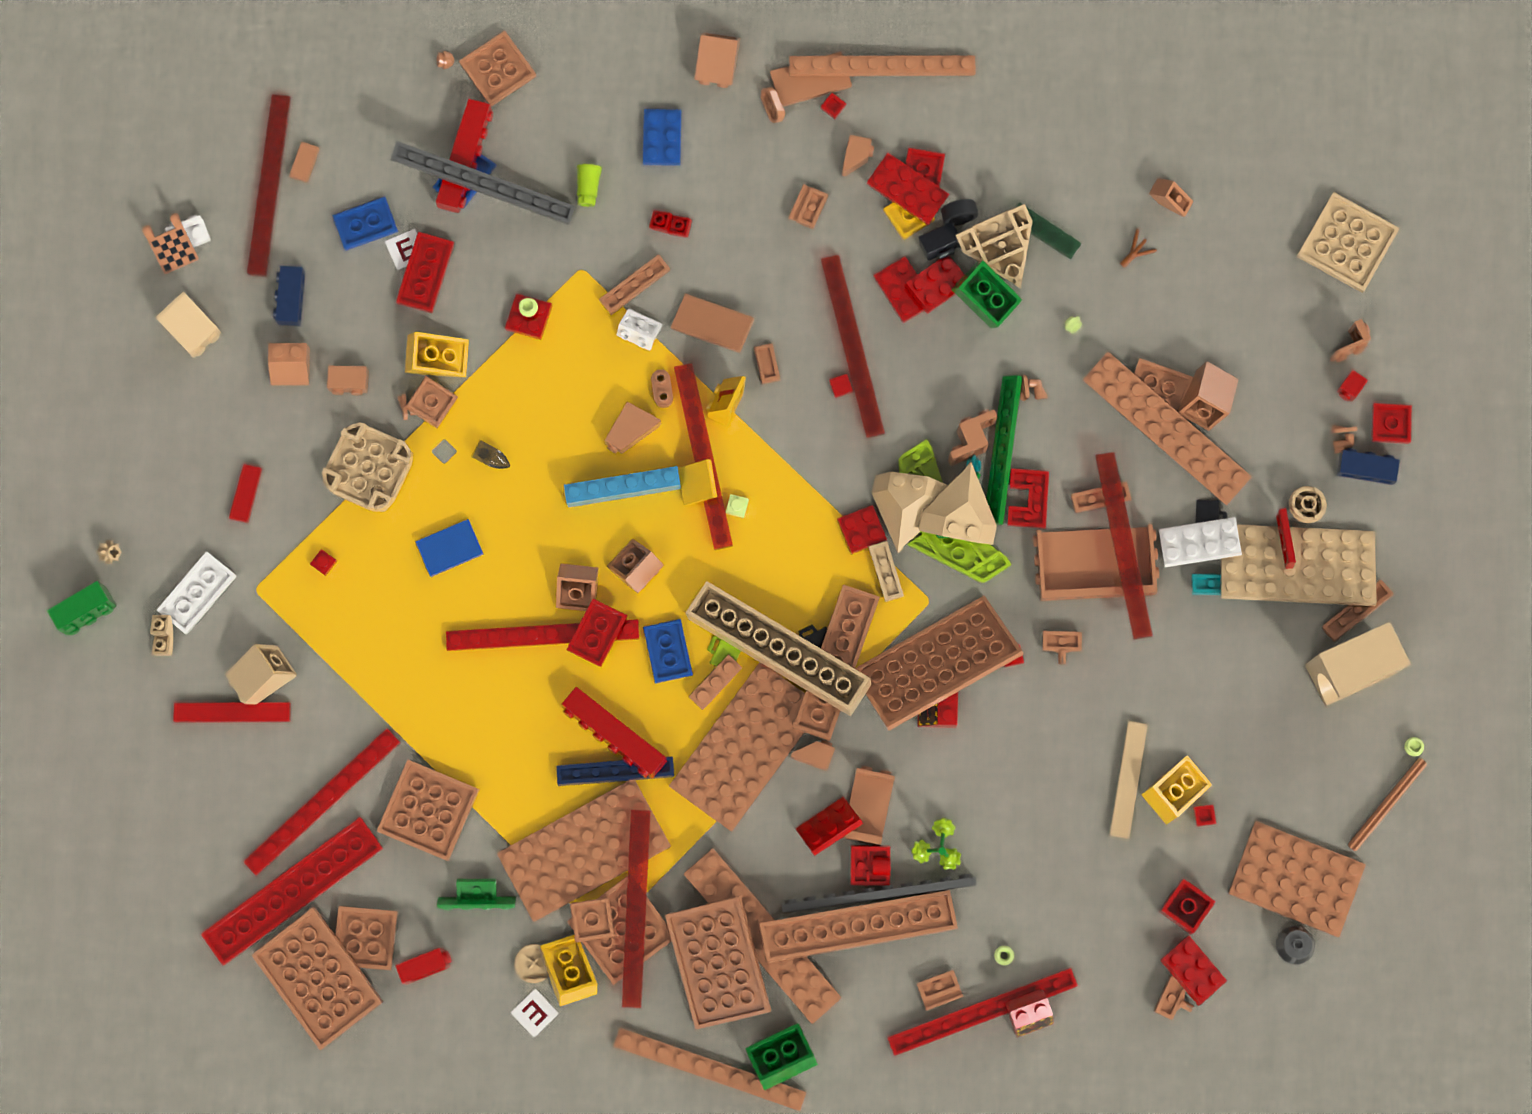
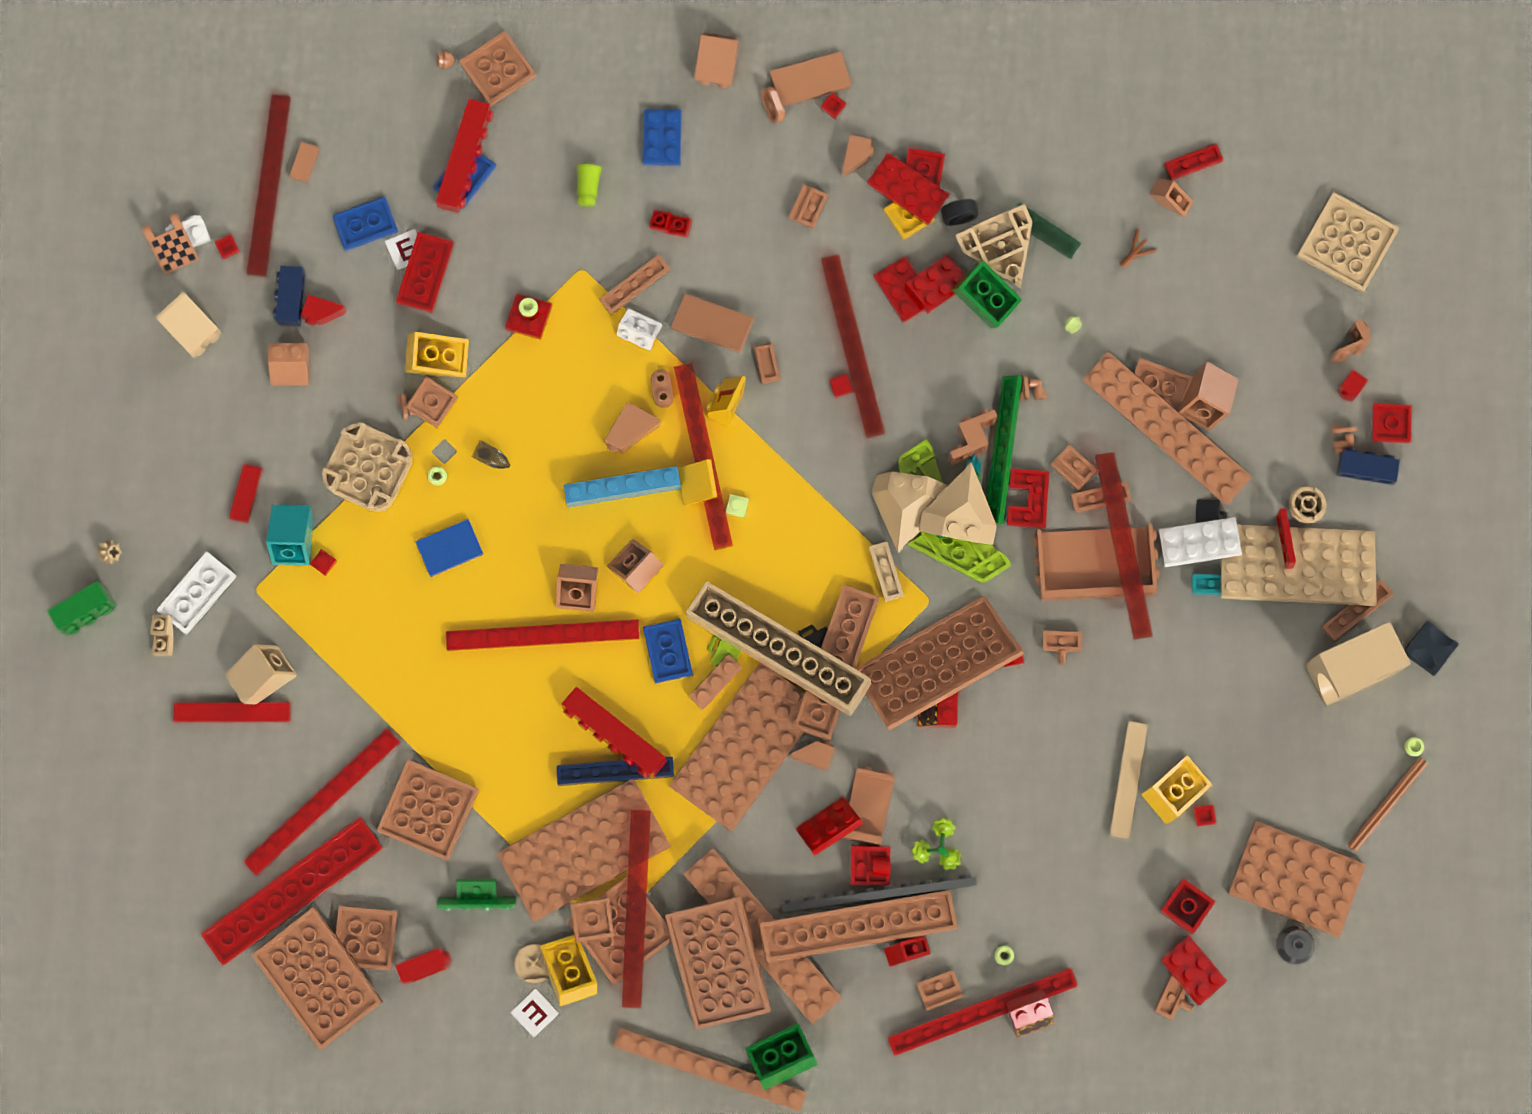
(227, 246): none -> red plate
(290, 534): none -> teal slope
(321, 311): none -> red slope
(348, 379): nougat brick -> none
(435, 470): none -> yellowish green plate
(482, 183): dark grey plate -> none
(596, 633): red plate -> none
(861, 529): red plate -> none
(882, 65): nougat plate -> none
(907, 951): none -> red slope
(939, 242): black piece -> none
(1073, 467): none -> nougat plate
(1193, 162): none -> red tile
(1430, 648): none -> black brick

